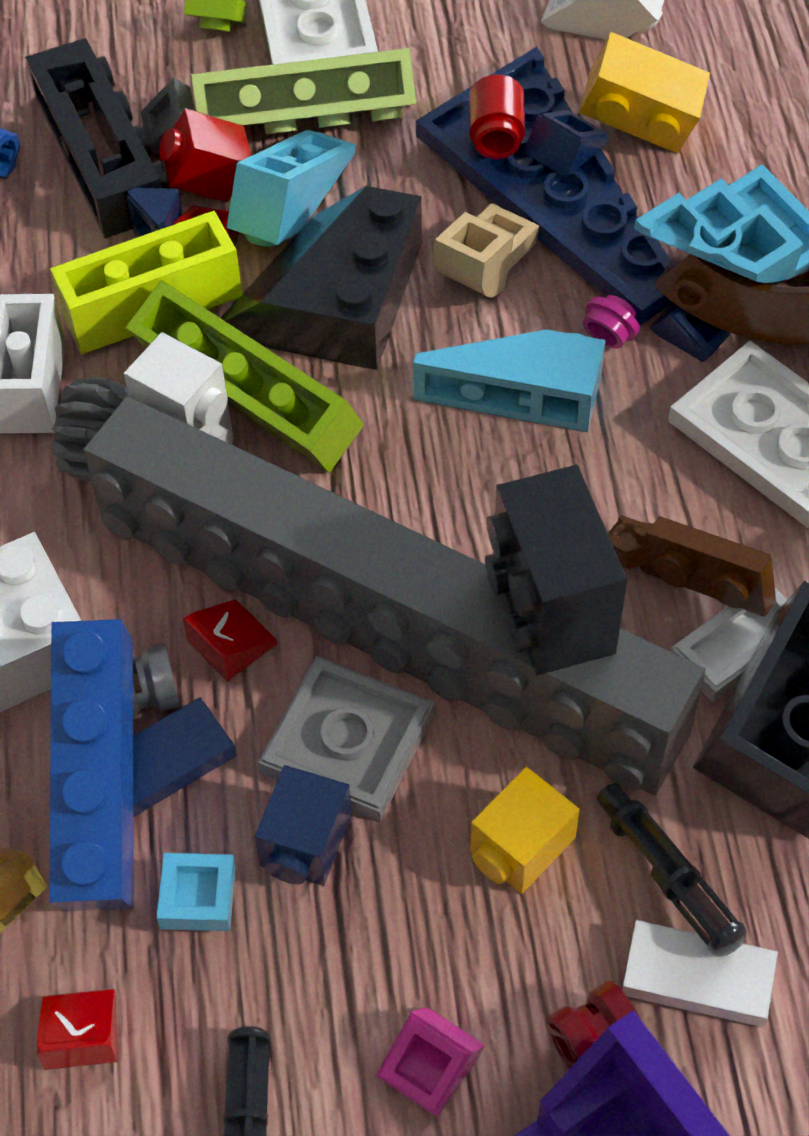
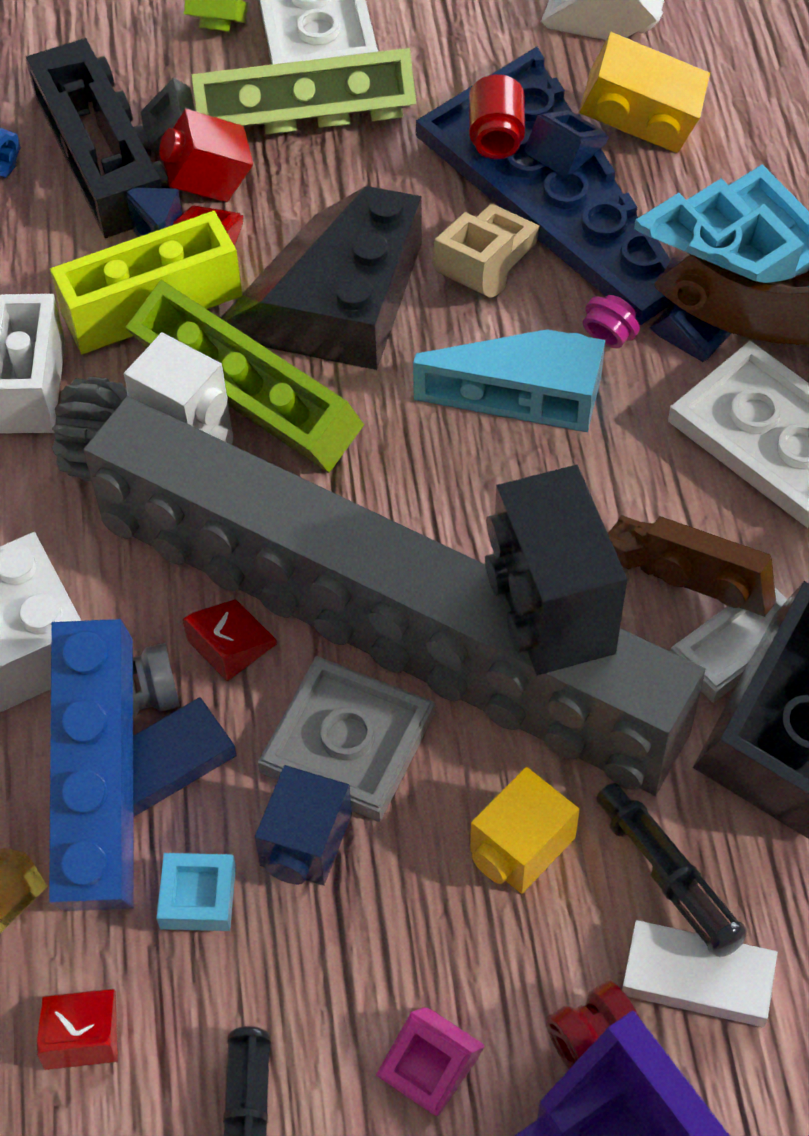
(285, 185): medium azure slope -> none

